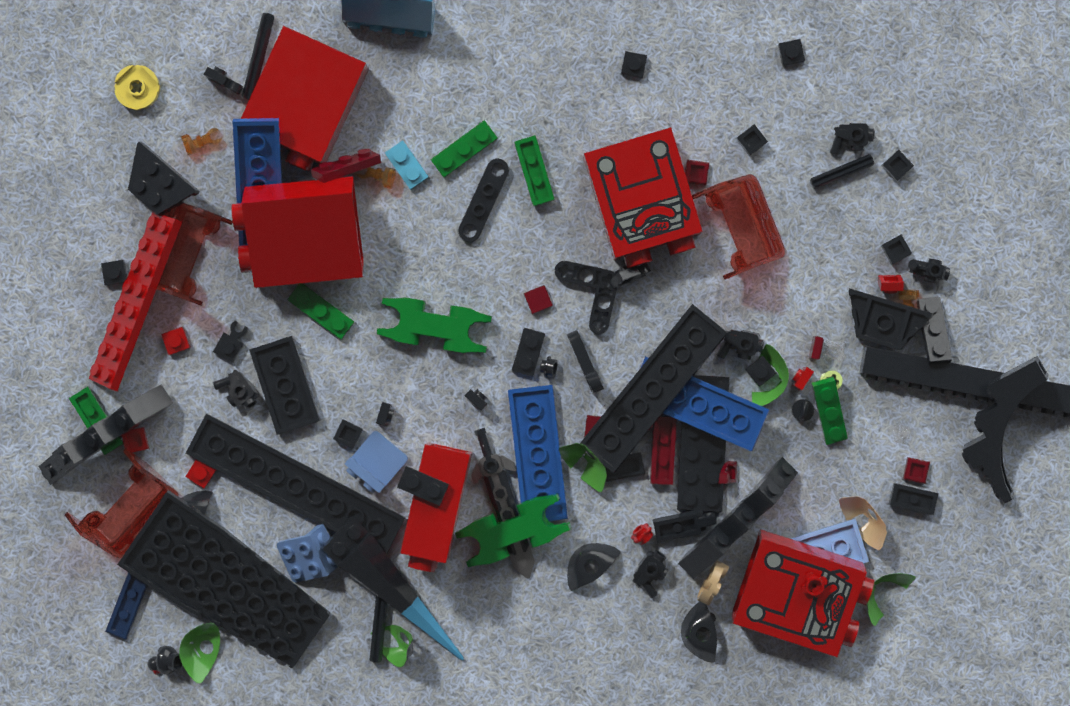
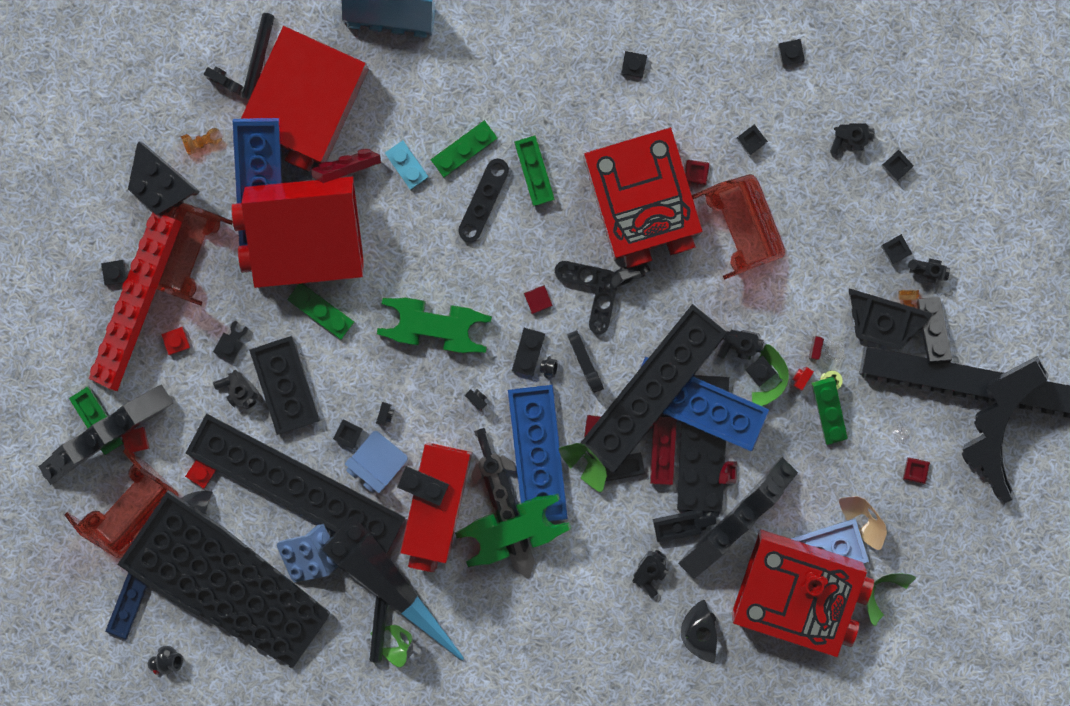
(137, 74): light yellow plate -> none
(197, 666): bright green piece -> none
(378, 174): clear orange piece -> none
(601, 553): black piece -> none
(642, 534): red plate -> none
(712, 583): tan plate -> none
(802, 410): black tile -> none
(842, 171): black axle -> none
(890, 283): red plate -> none
(913, 499): black plate -> none

